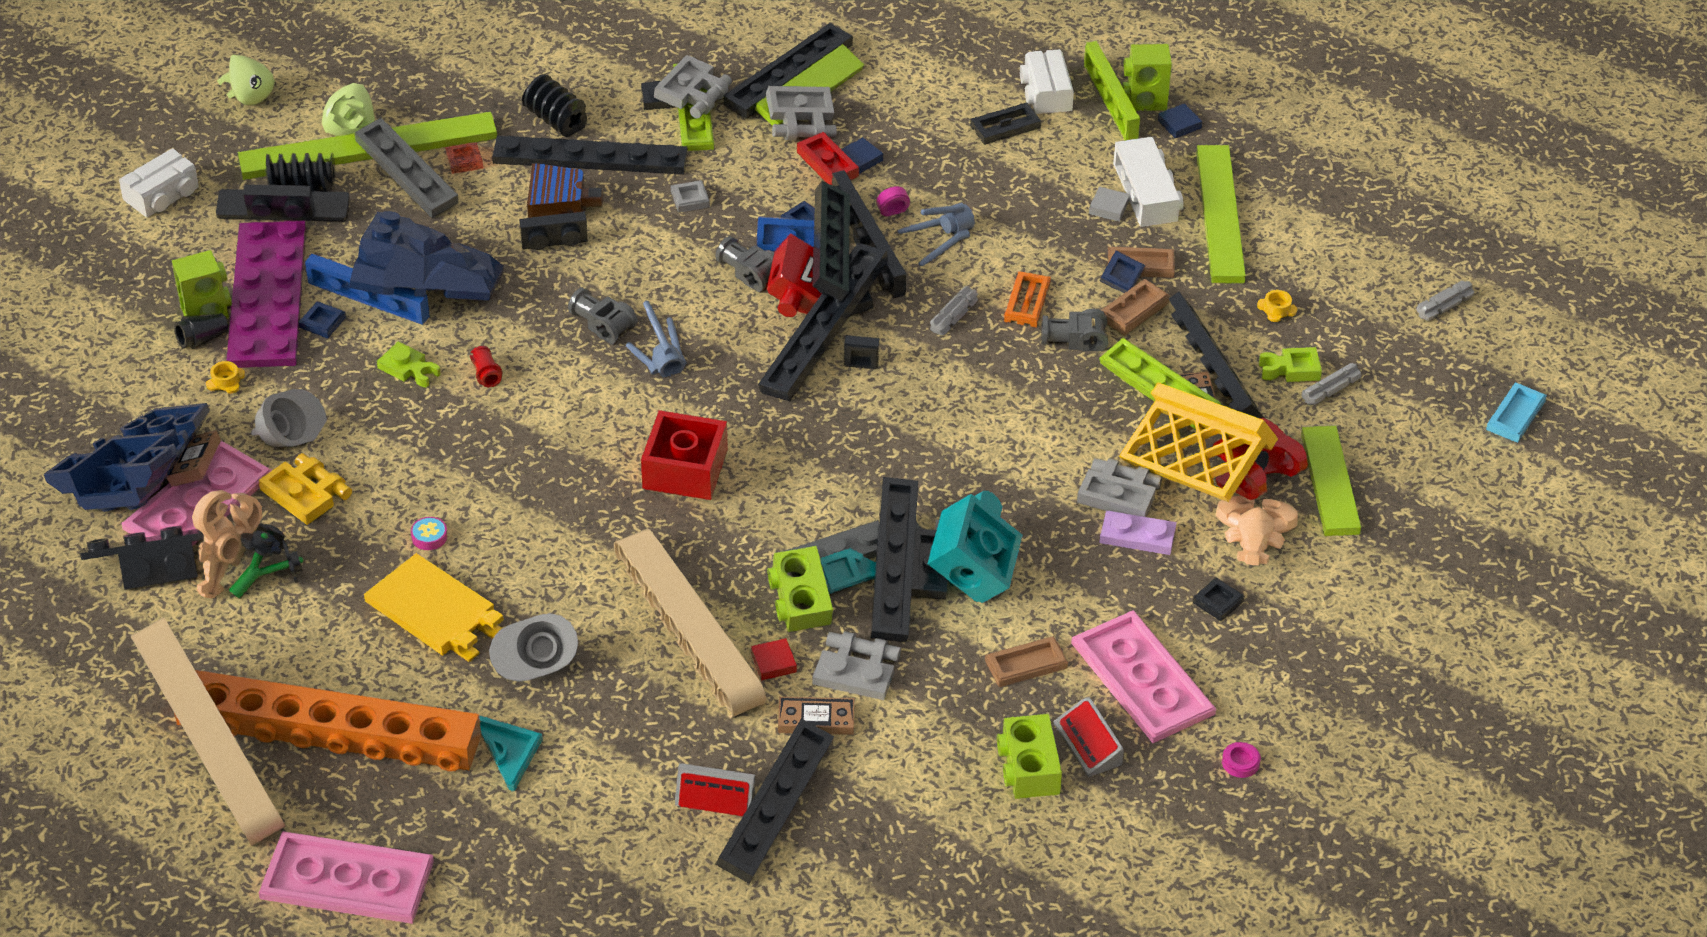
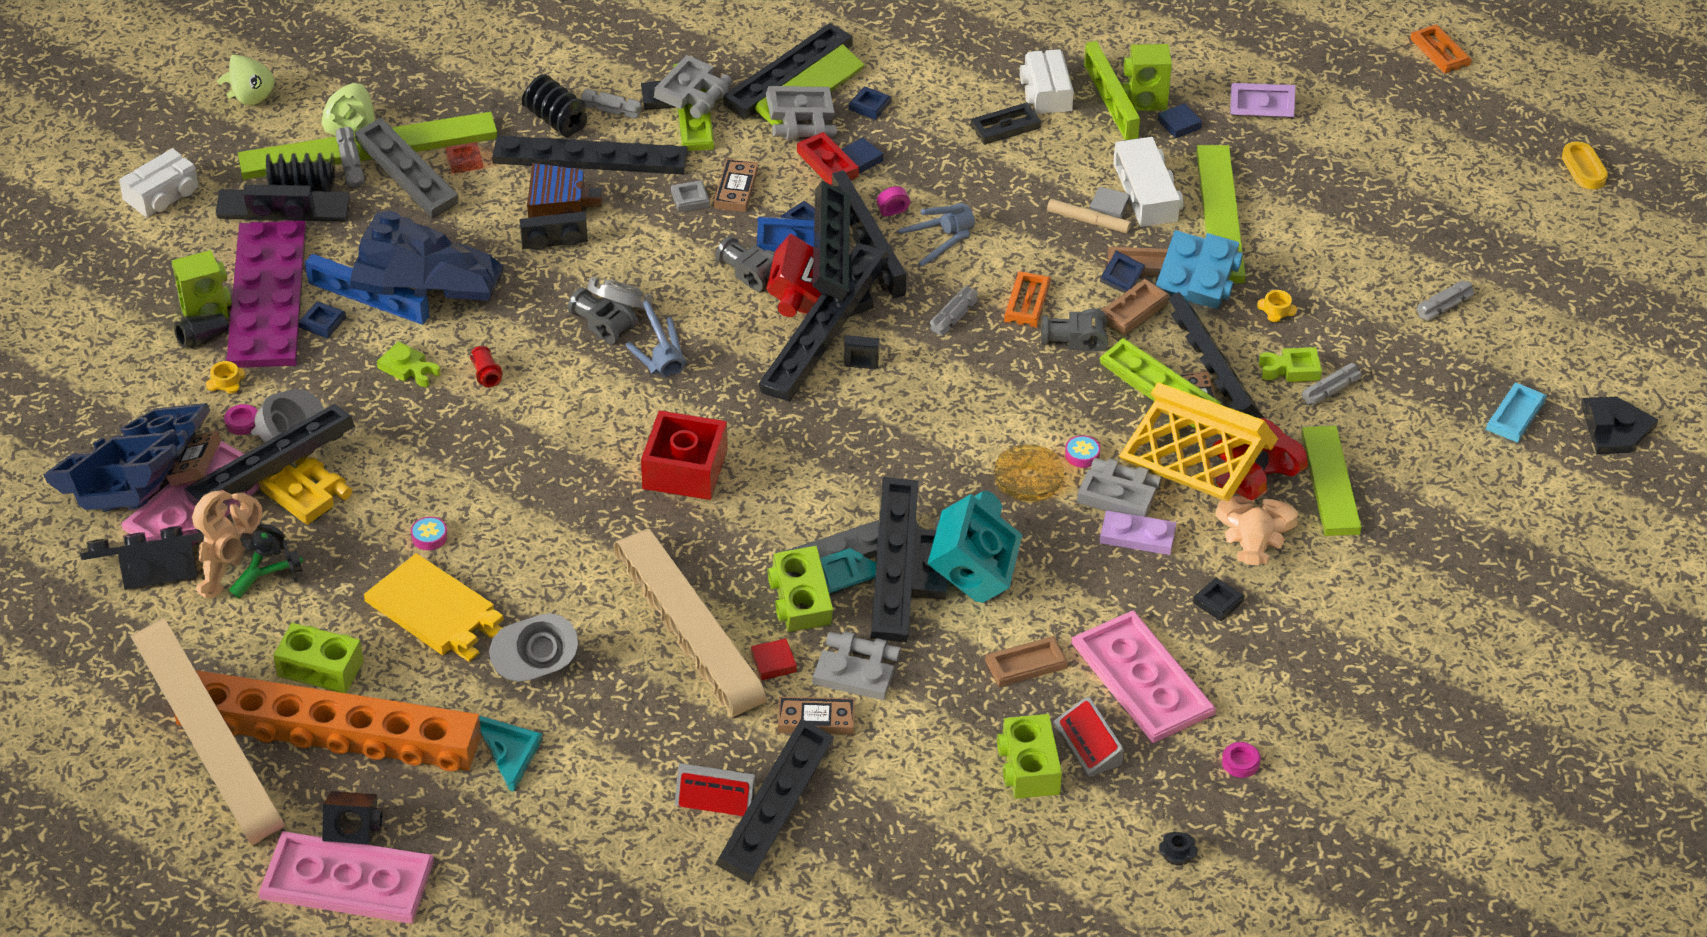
(240, 419): none -> dark pink tile
(274, 454): none -> black plate
(318, 657): none -> lime brick
(337, 825): none -> black brick
(350, 157): none -> light grey axle
(611, 103): none -> light grey axle
(619, 292): none -> light grey tile
(736, 185): none -> tile
(869, 103): none -> dark blue tile
(1024, 488): none -> clear yellow tile
(1081, 451): none -> tile
(1088, 216): none -> tan piece
(1176, 855): none -> black plate
(1200, 268): none -> dark azure plate
(1262, 100): none -> lavender plate
(1436, 50): none -> orange tile
(1584, 165): none -> yellow tile
(1616, 424): none -> black plate

